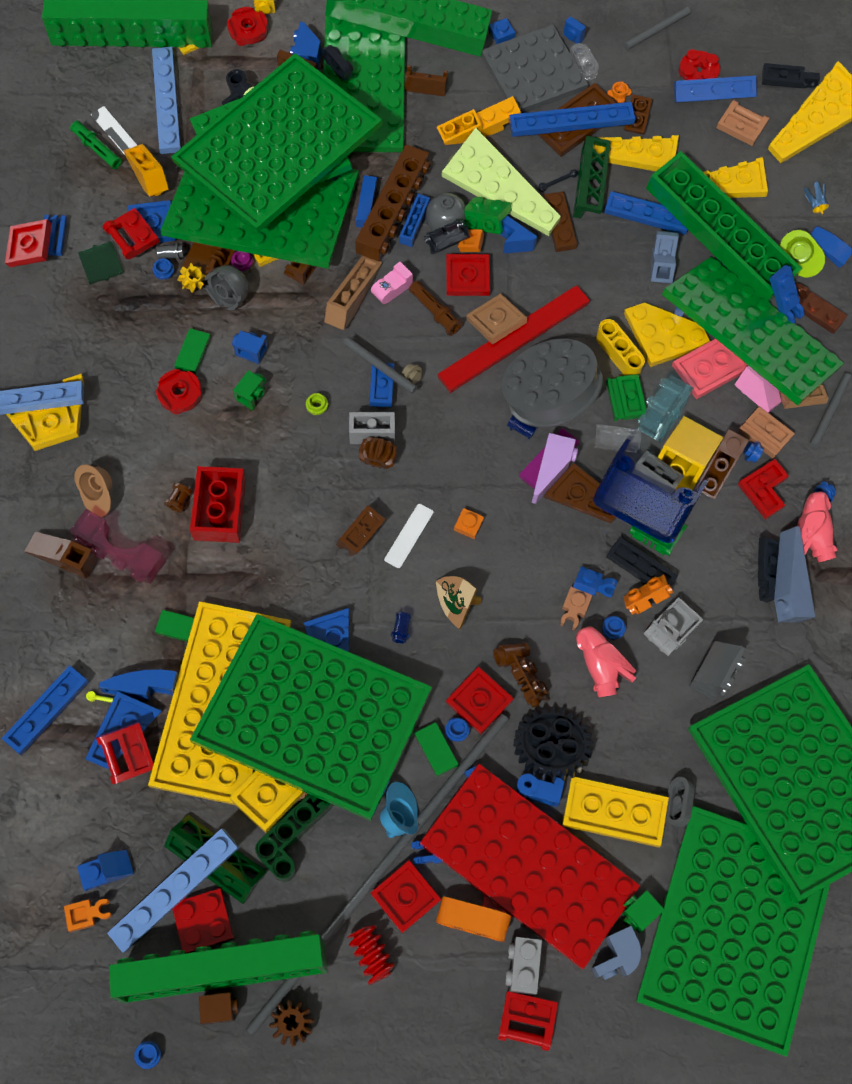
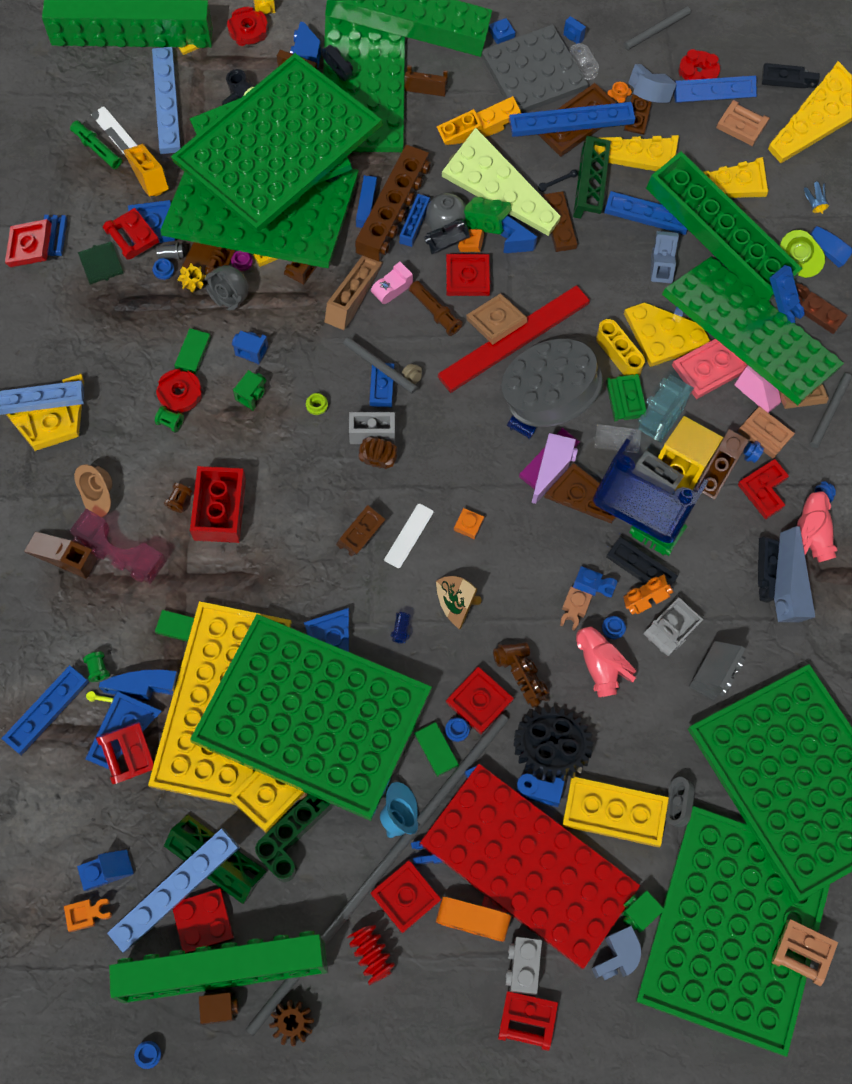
(96, 667): none -> green bush
(169, 419): none -> green bush
(651, 86): none -> sand blue brick
(808, 944): none -> nougat plate

